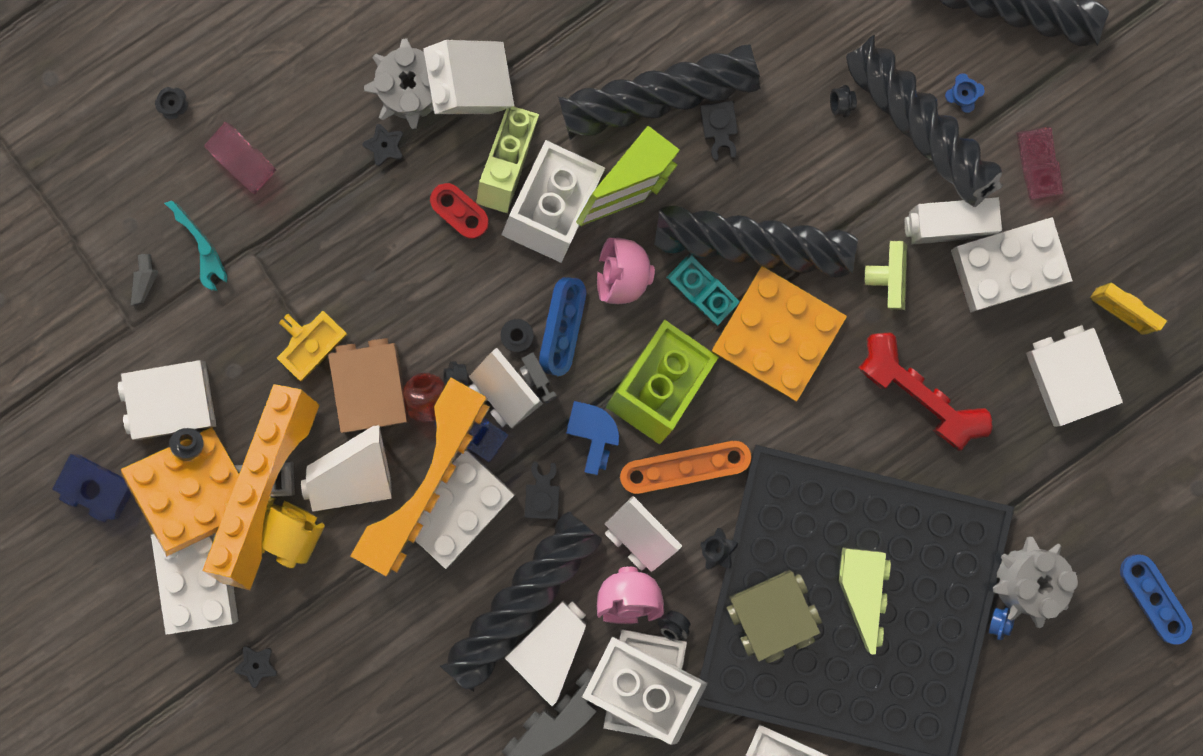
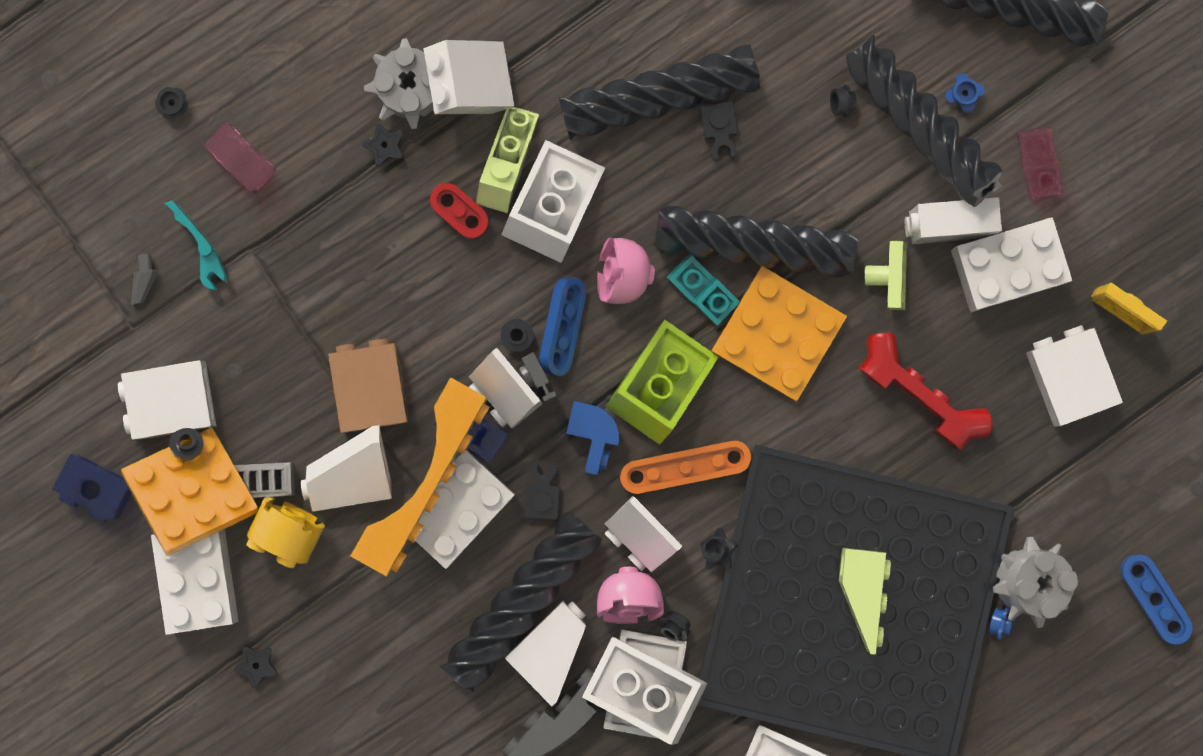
(238, 541): light orange arch -> none
(309, 343): yellow plate -> none
(421, 396): clear red head -> none
(455, 371): black plate -> none
(633, 178): lime slope -> none
(775, 616): olive brick -> none

